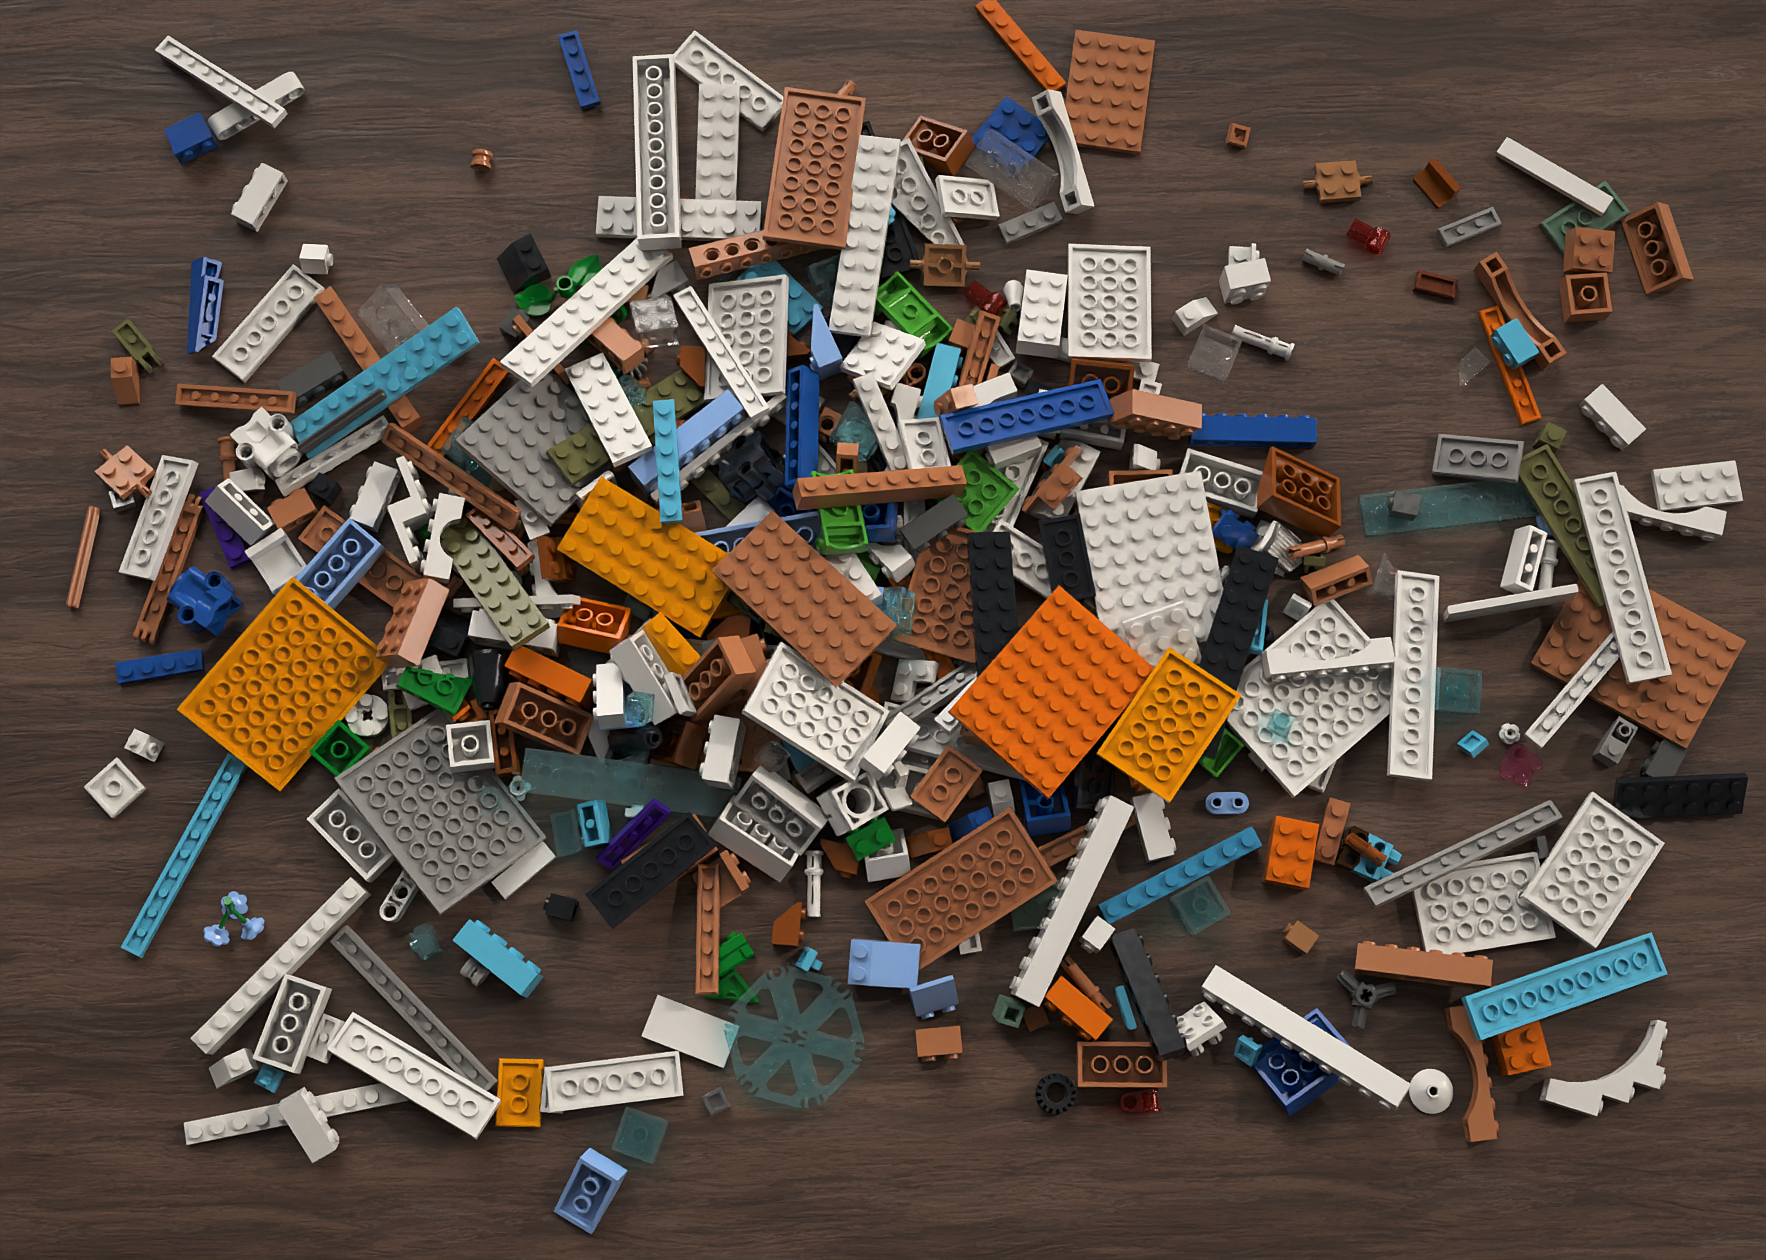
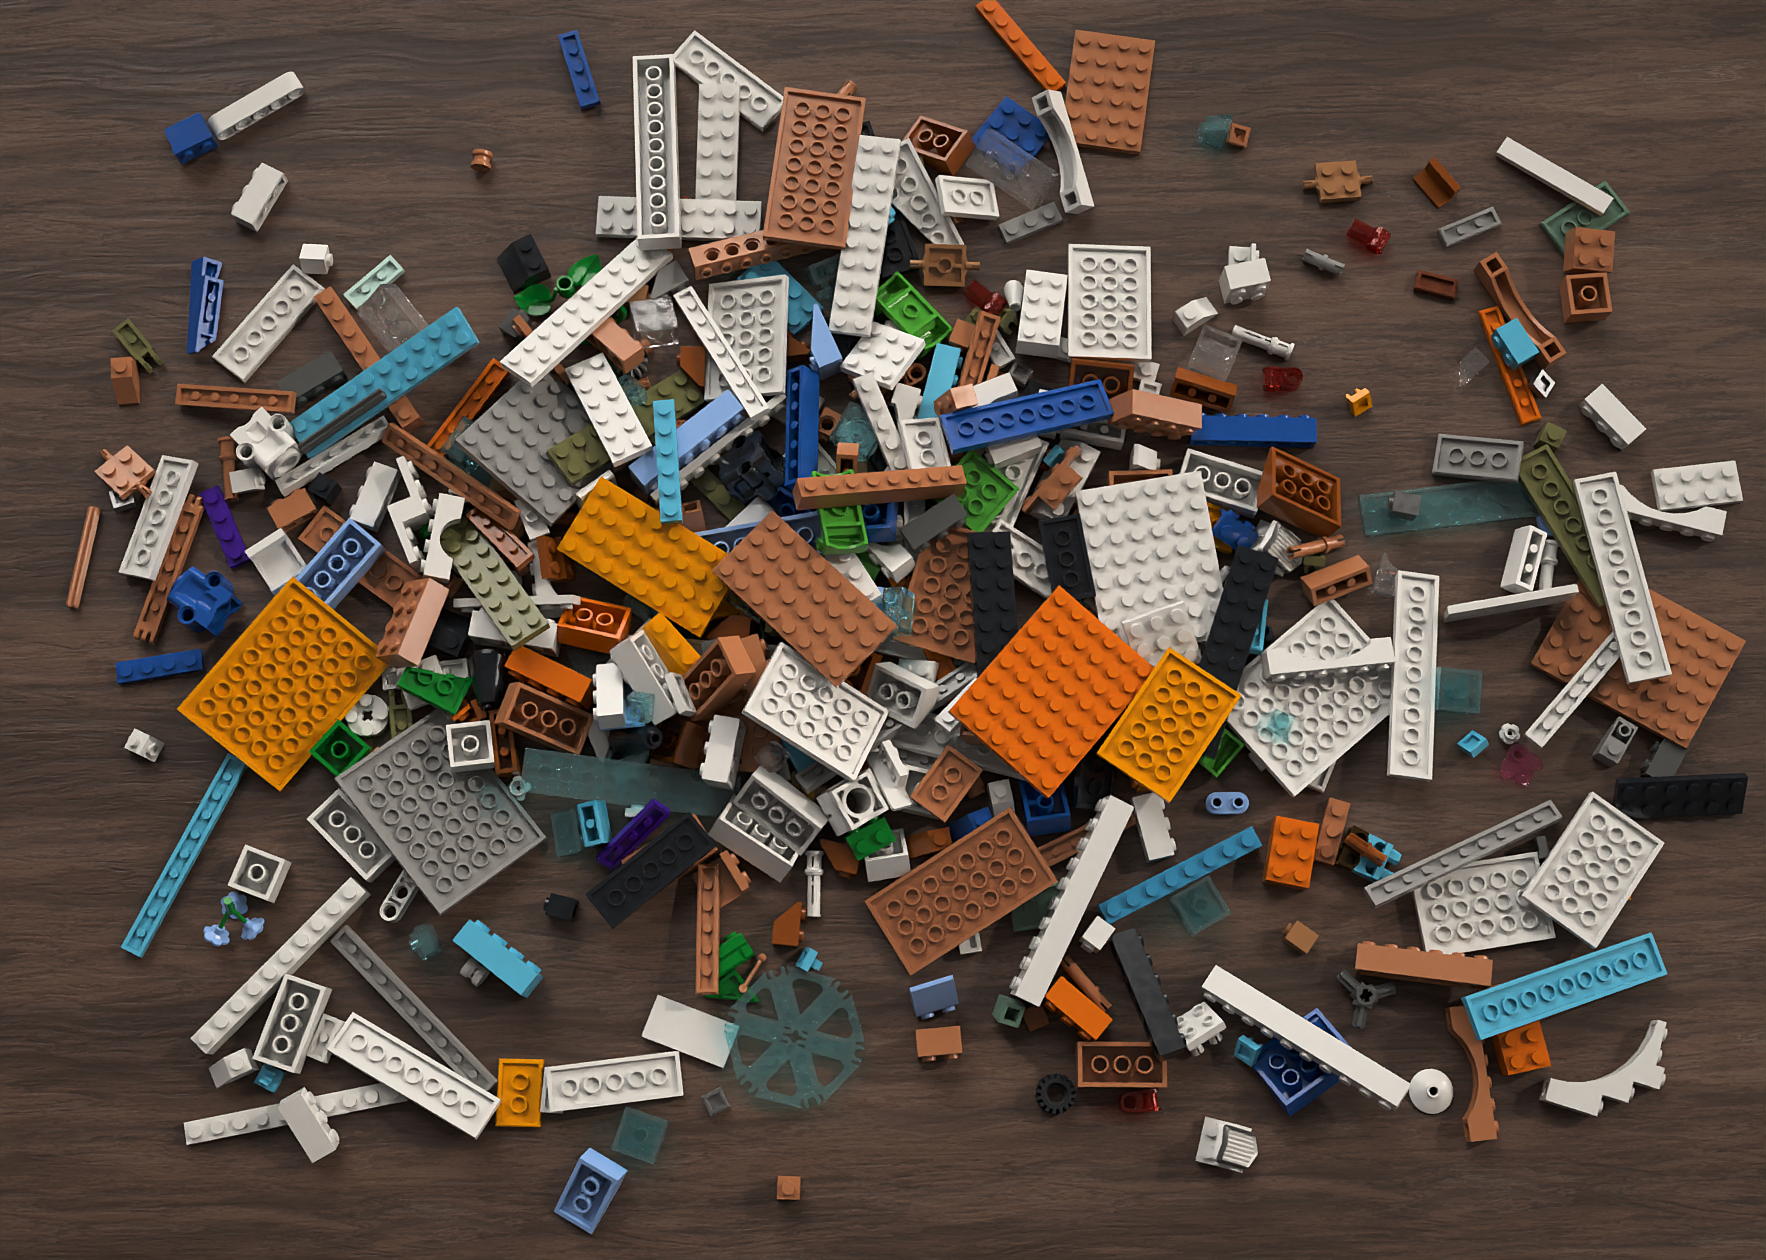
(115, 788): white tile -> none
(221, 82): white plate -> none
(239, 512): white brick -> none
(259, 873): none -> white brick
(383, 273): none -> light aqua plate
(523, 870): white tile -> none
(743, 988): none -> nougat hinge
(788, 1187): none -> nougat brick
(883, 963): light blue slope -> none
(890, 747): white brick -> none
(902, 693): none -> white slope
(1125, 1008): medium azure tile -> none
(1203, 390): none -> dark orange brick
(1214, 130): none -> clear light blue slope
(1227, 1145): none -> white piece
(1277, 378): none -> clear red piece
(1297, 607): white plate -> none
(1359, 401): none -> light orange tile
(1541, 384): none -> flat silver plate
(1657, 248): nougat slope -> none

